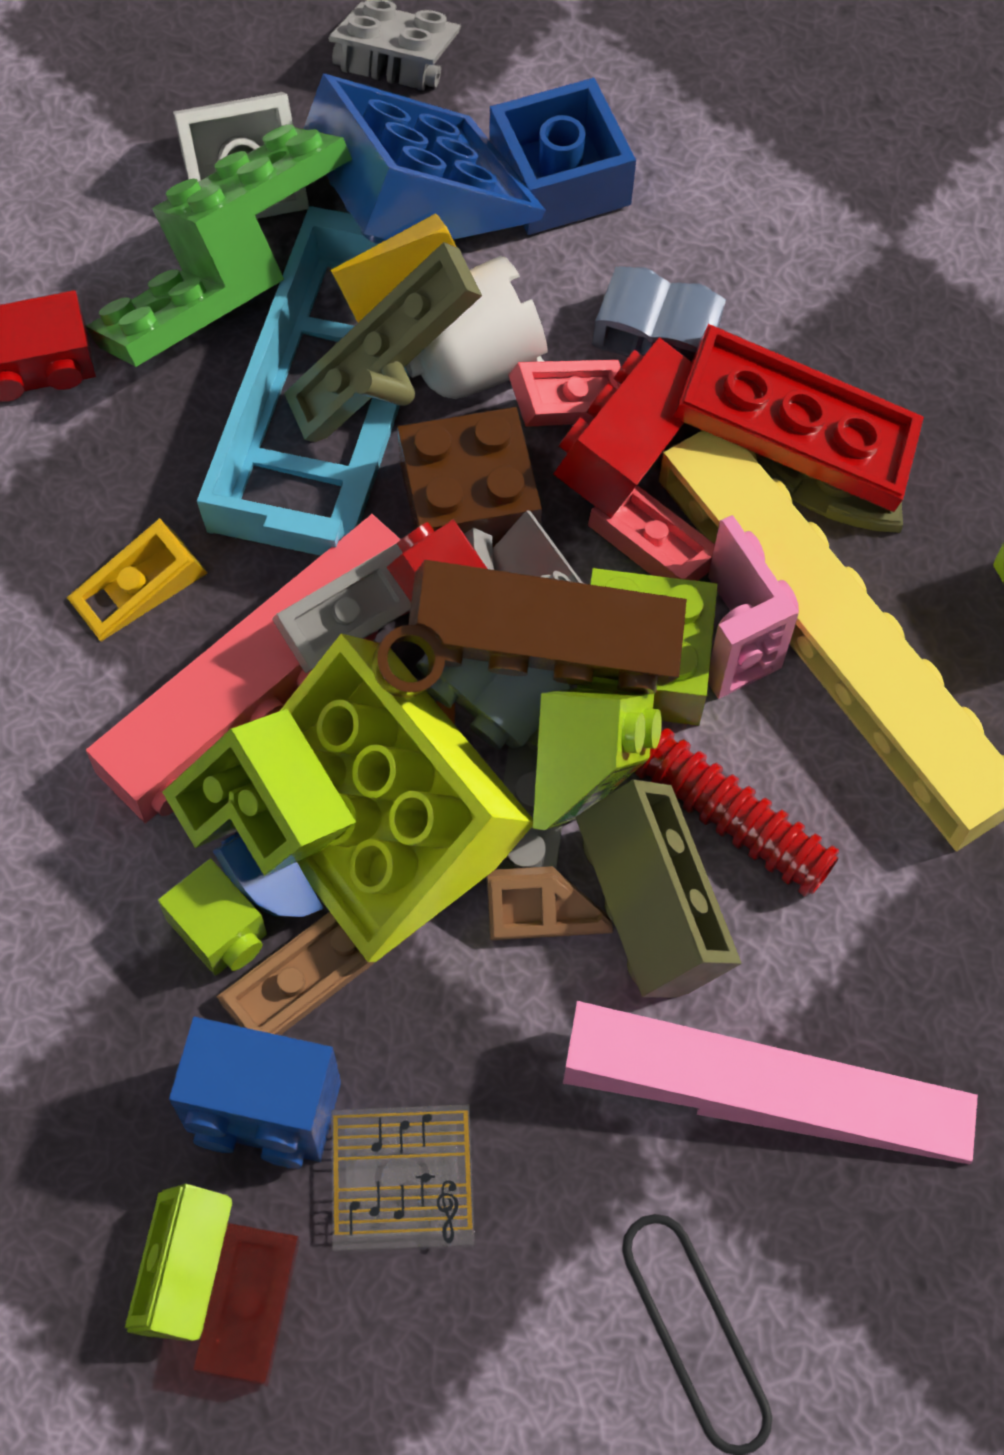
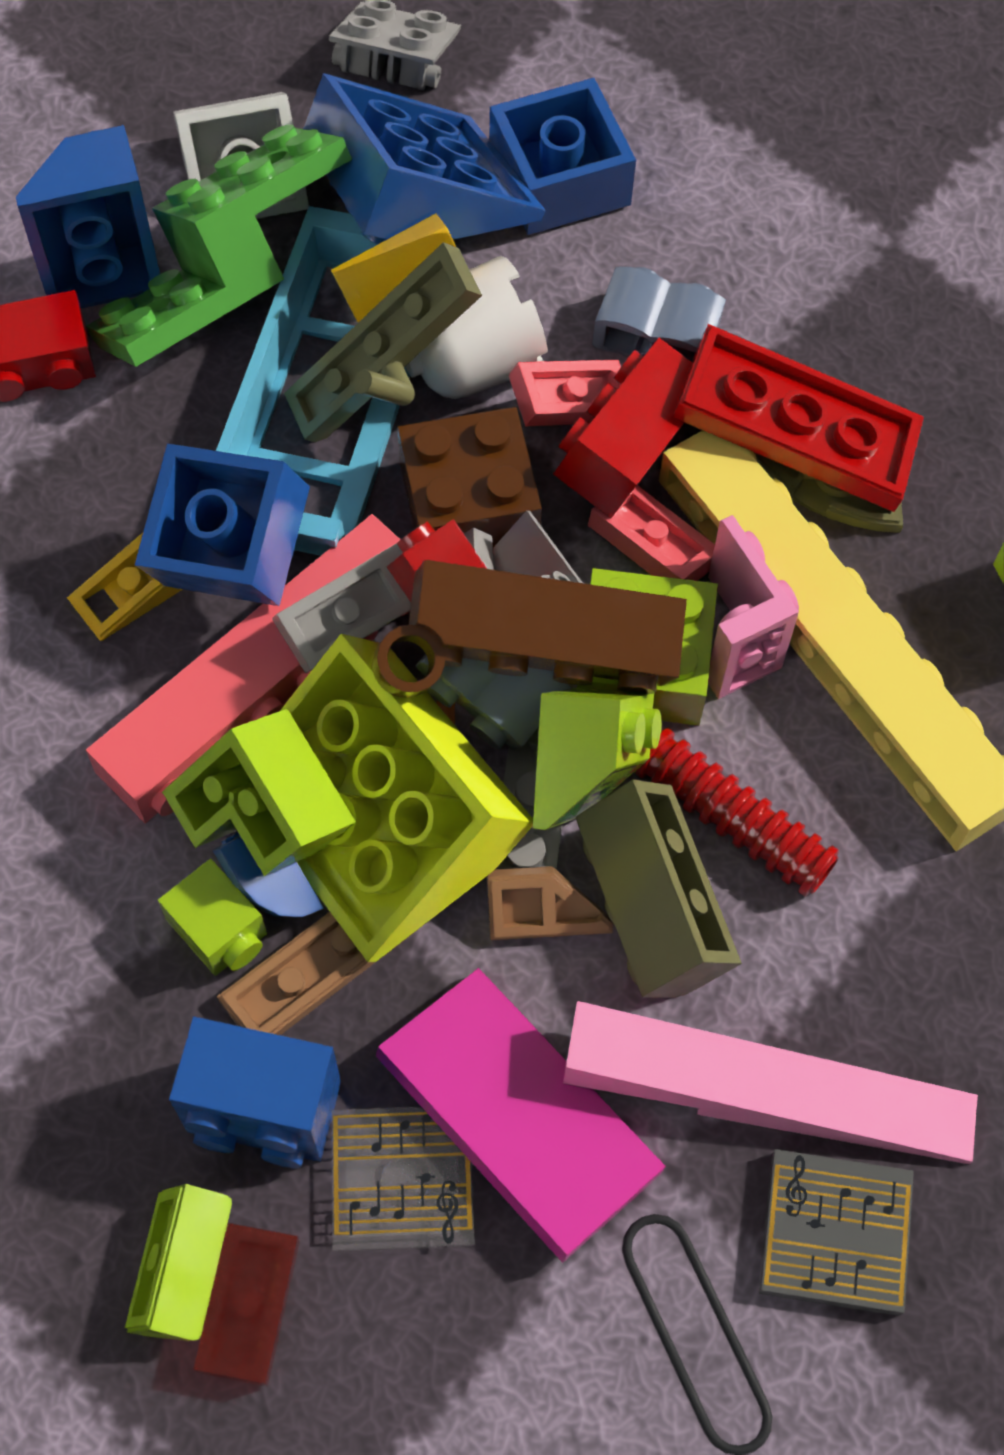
(89, 220): none -> blue slope
(223, 524): none -> blue brick
(504, 1104): none -> dark pink tile
(837, 1232): none -> dark grey tile

